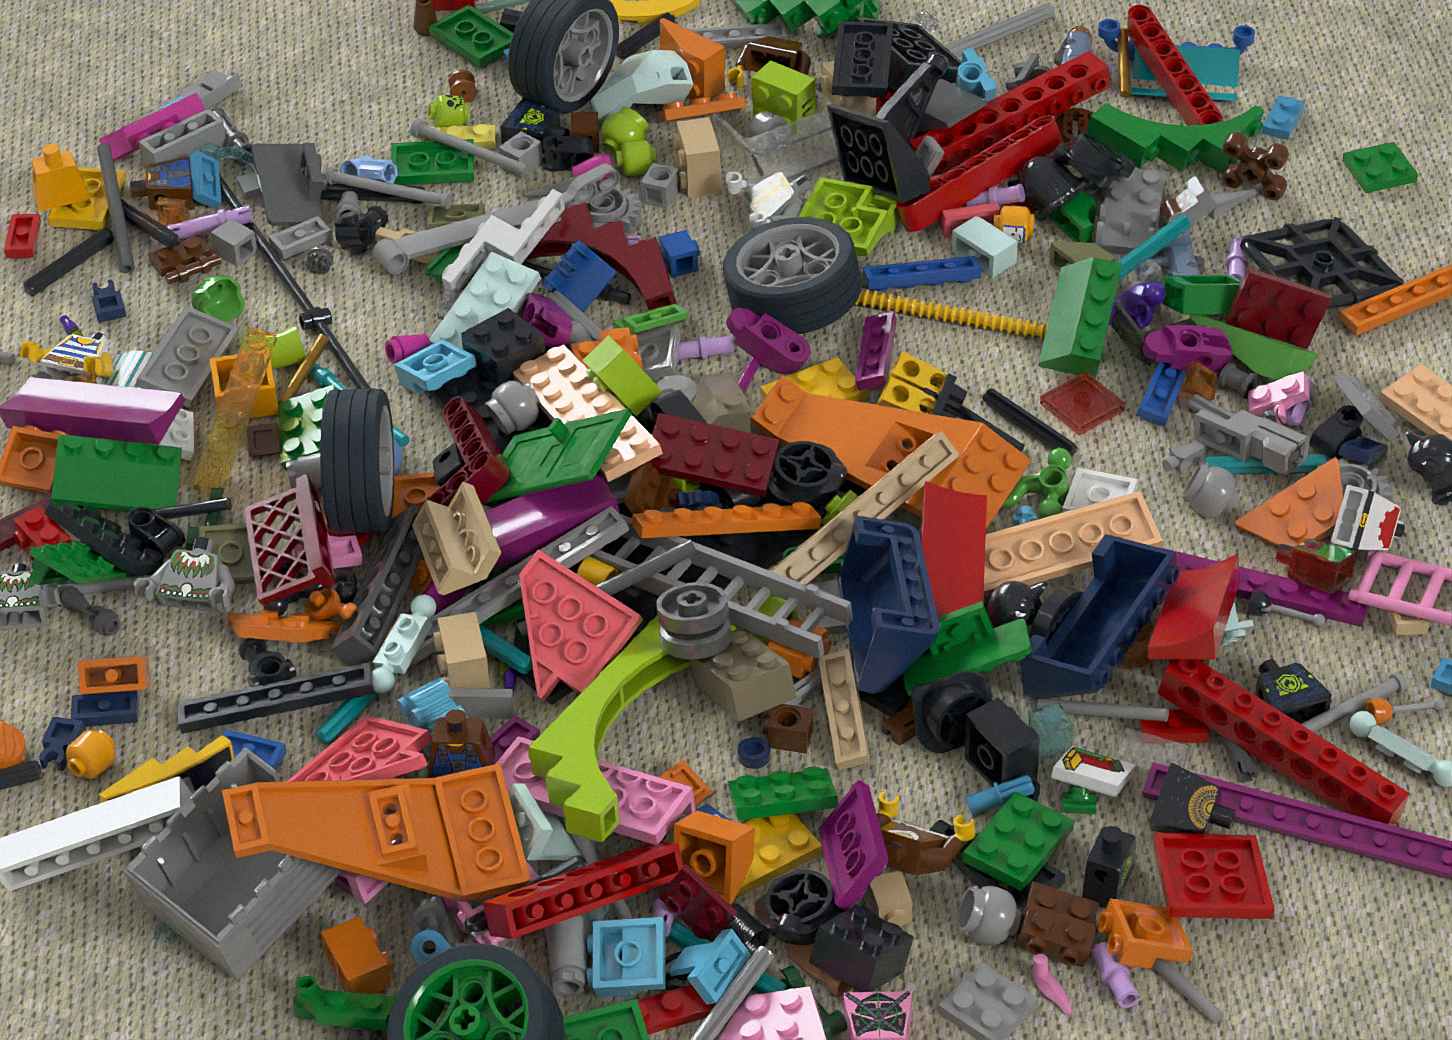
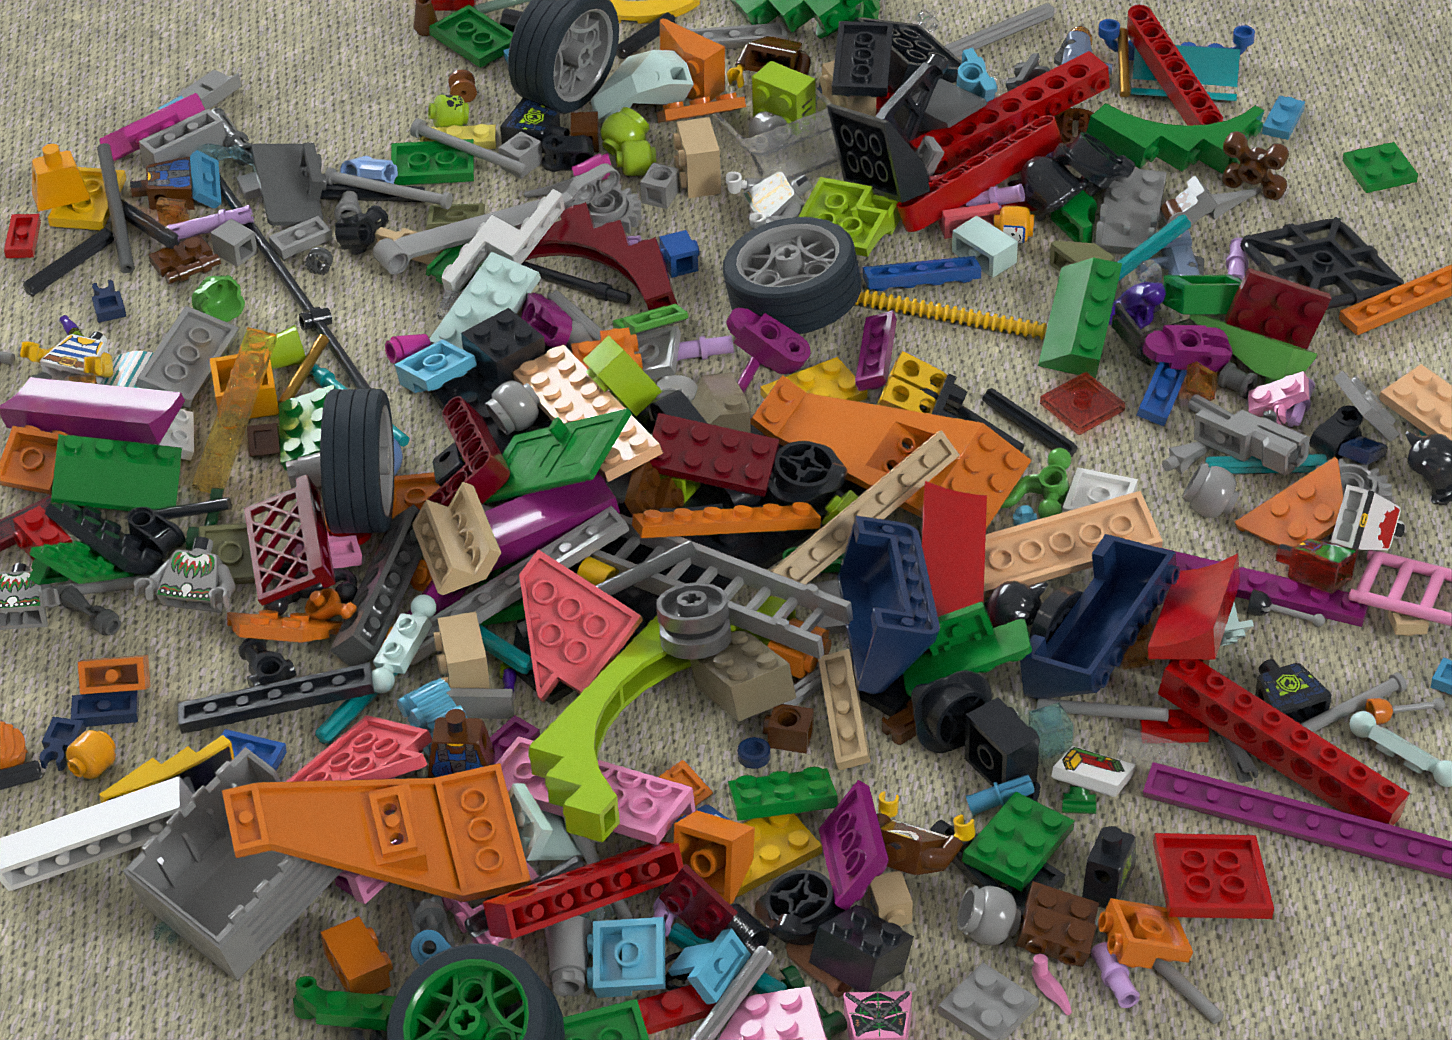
(579, 276): blue hinge -> none
(698, 498): dark blue plate -> none
(1189, 804): black torso -> none

